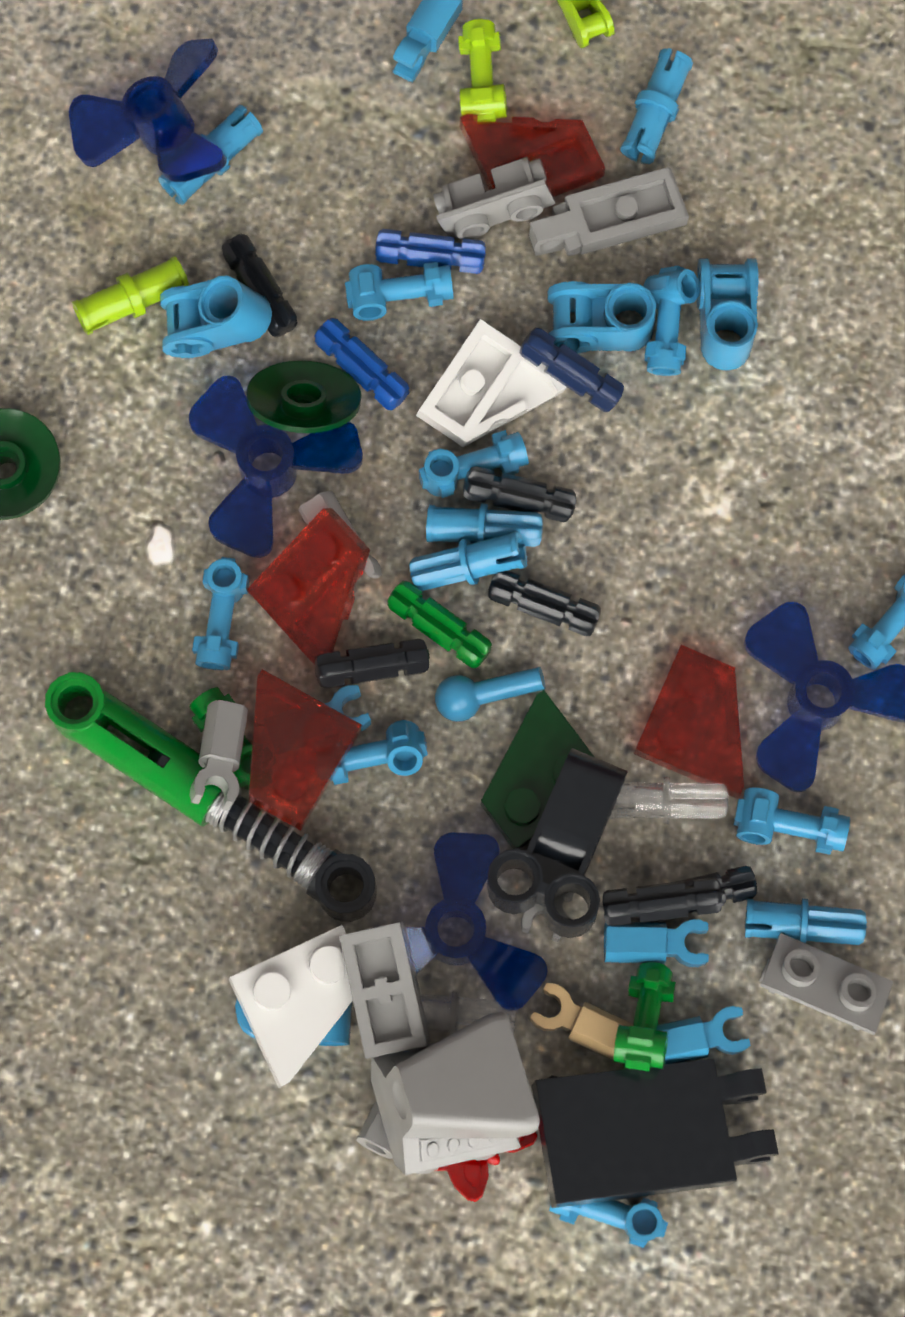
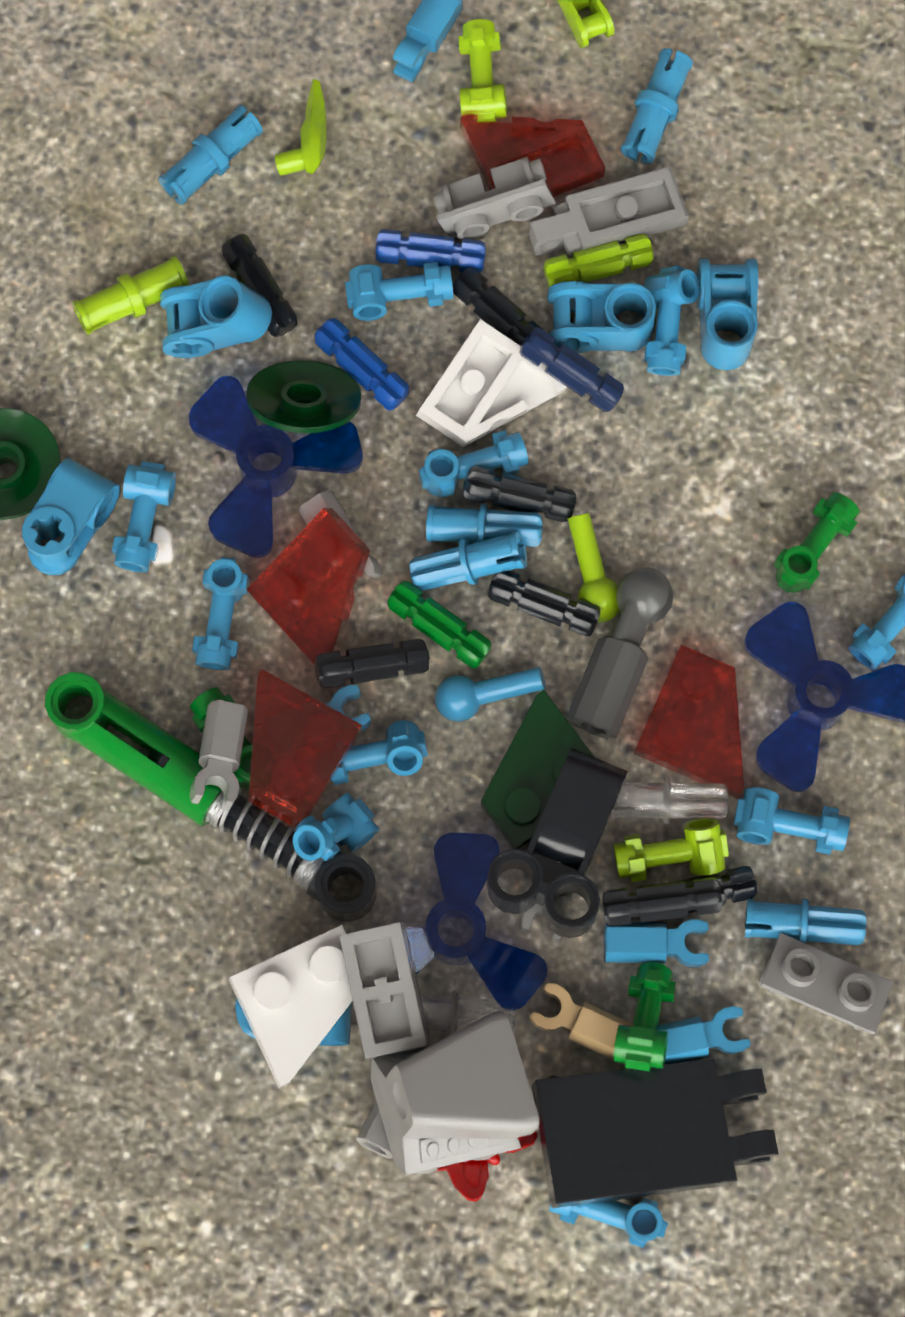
(71, 507): none -> dark azure piece
(147, 486): none -> dark azure bar
(155, 115): clear blue piece -> none
(312, 137): none -> lime bar
(345, 822): none -> dark azure bar
(492, 305): none -> black axle
(596, 586): none -> lime bar
(600, 261): none -> lime axle
(618, 659): none -> dark grey piece
(702, 846): none -> lime bar
(799, 564): none -> green bar

